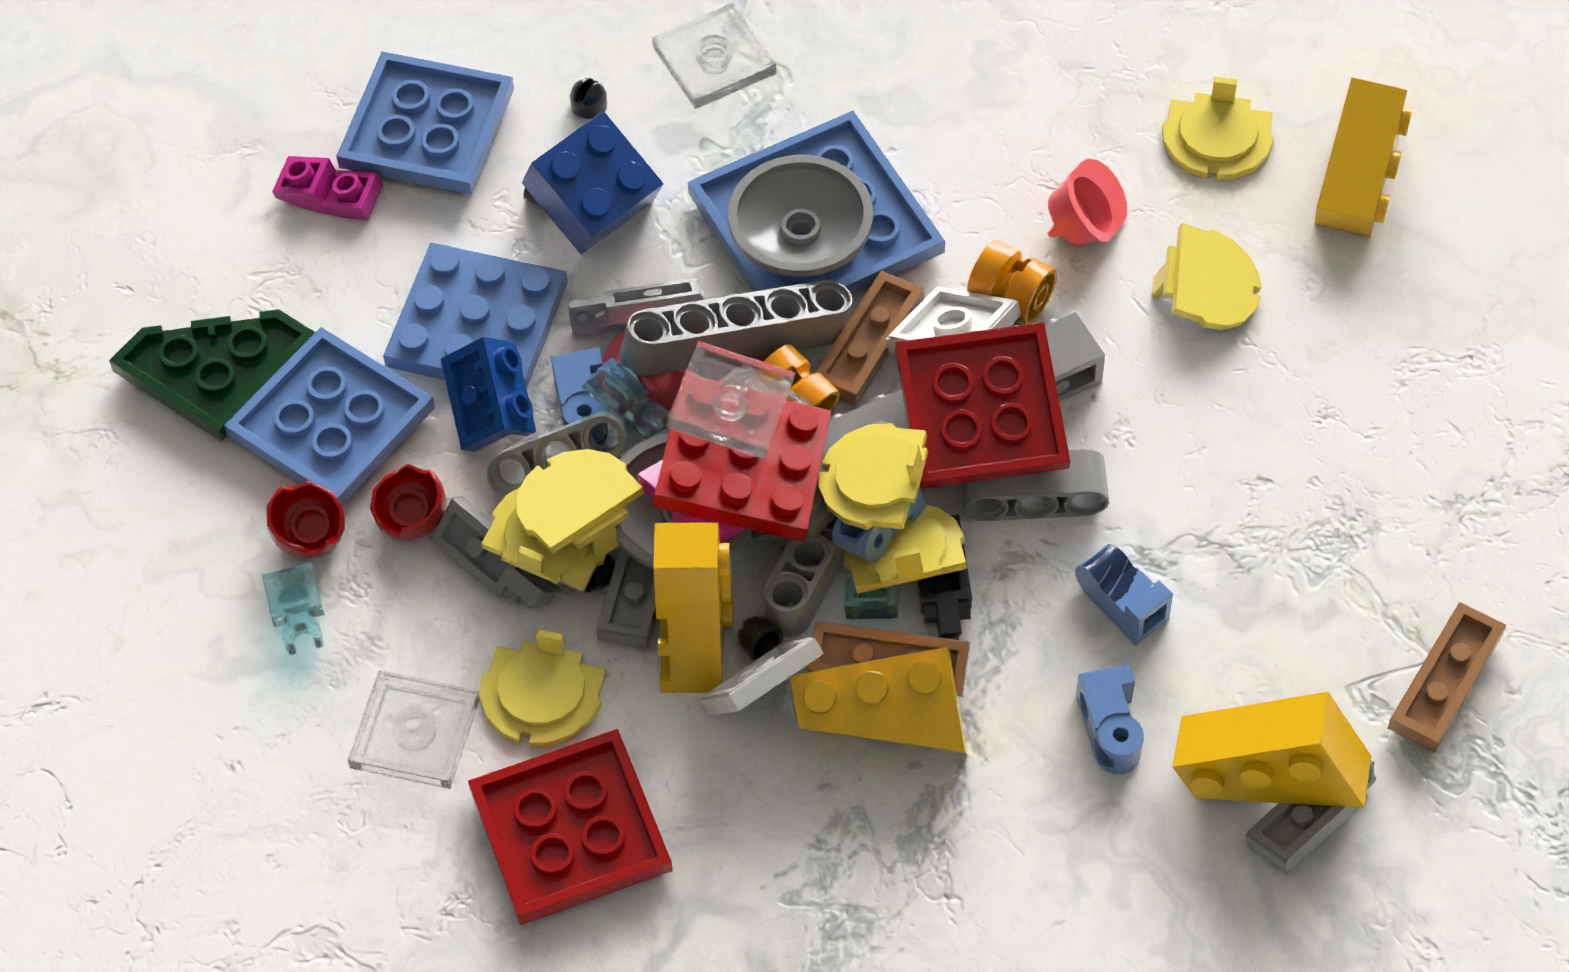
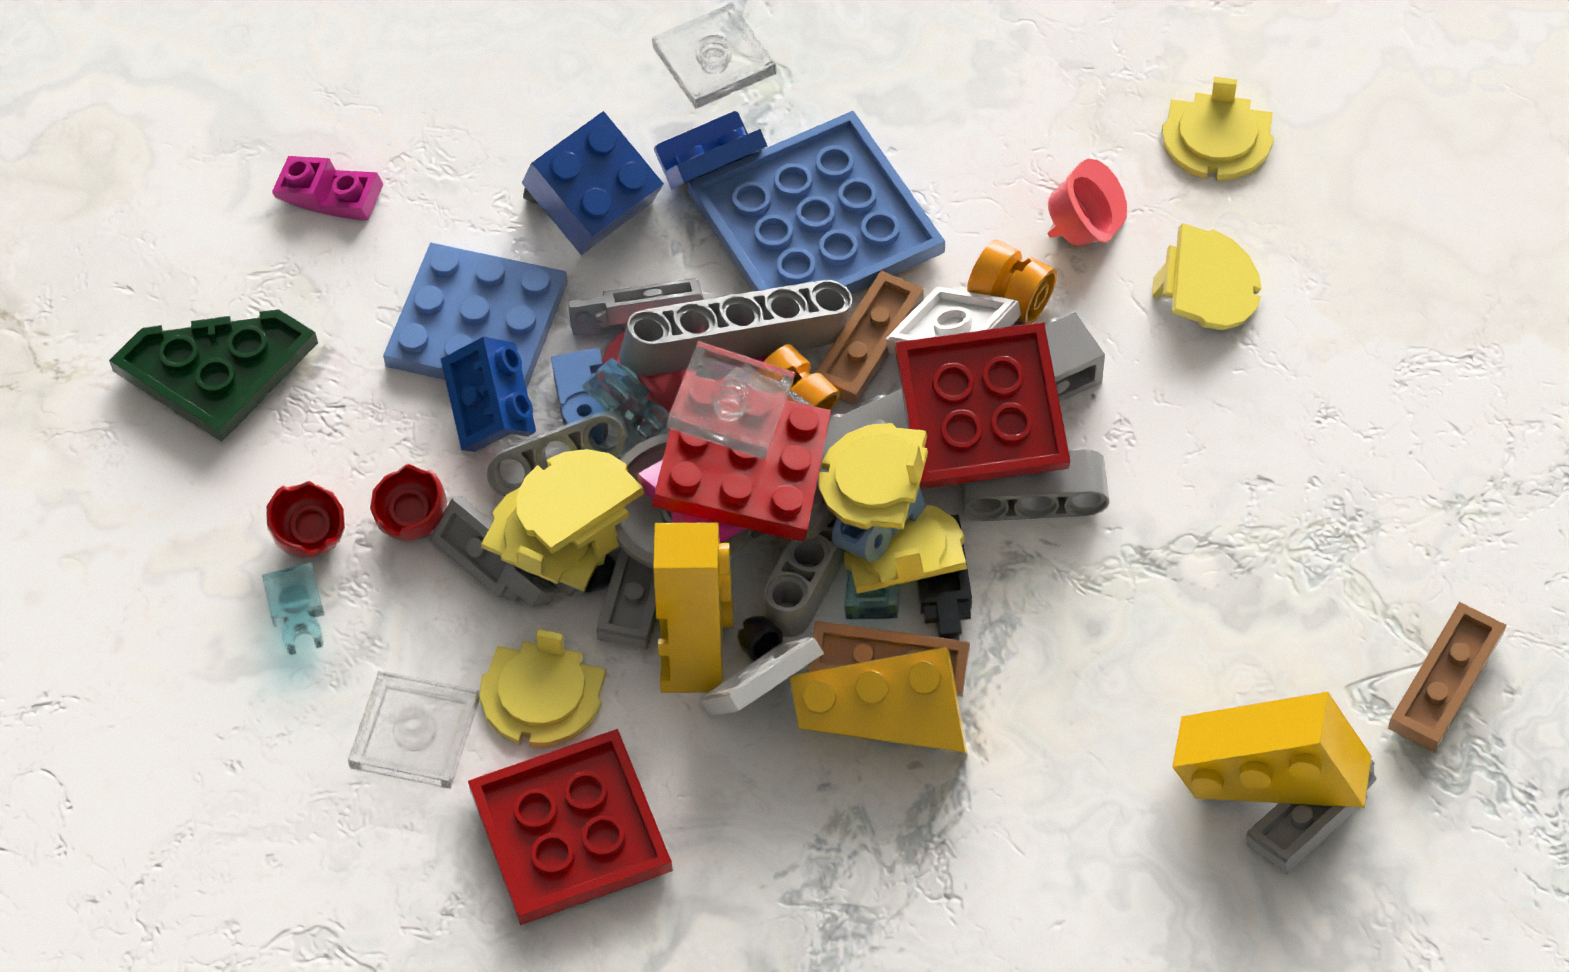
(330, 416): medium blue plate -> none
(426, 122): medium blue plate -> none
(594, 100): black hinge -> none
(707, 148): none -> blue bracket
(796, 198): light grey dish -> none
(1104, 709): medium blue leg -> none
(1124, 593): medium blue leg -> none
(1363, 157): yellow wedge -> none

